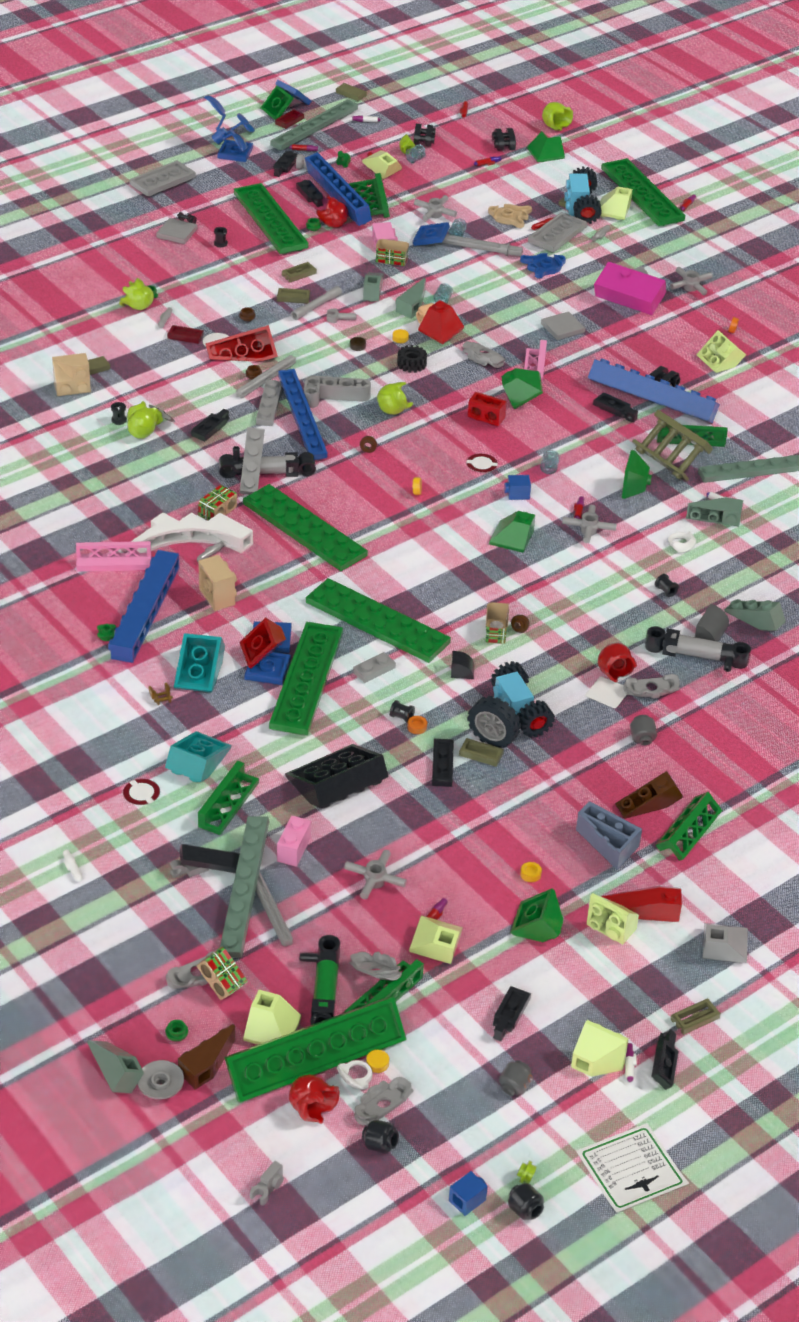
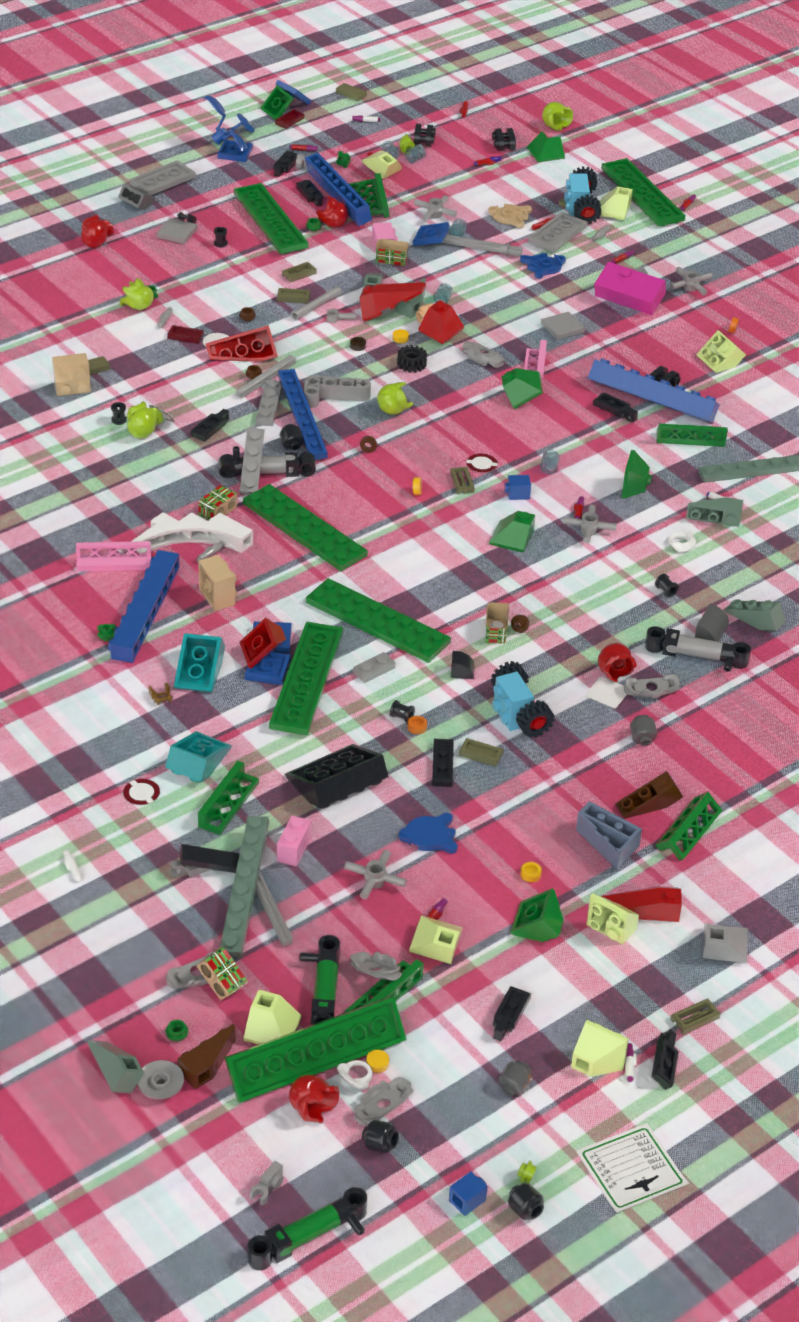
(95, 231): none -> red hair
(136, 197): none -> dark grey brick
(280, 1240): none -> black piece
(291, 437): none -> black head
(314, 124): sand green plate -> none
(382, 296): none -> red wedge
(390, 148): none -> clear light blue wheel
(430, 833): none -> blue tile
(464, 488): none -> olive tile
(487, 408): red brick -> none
(489, 727): black wheel -> none
(622, 256): none -> piece
(687, 437): olive fence -> none

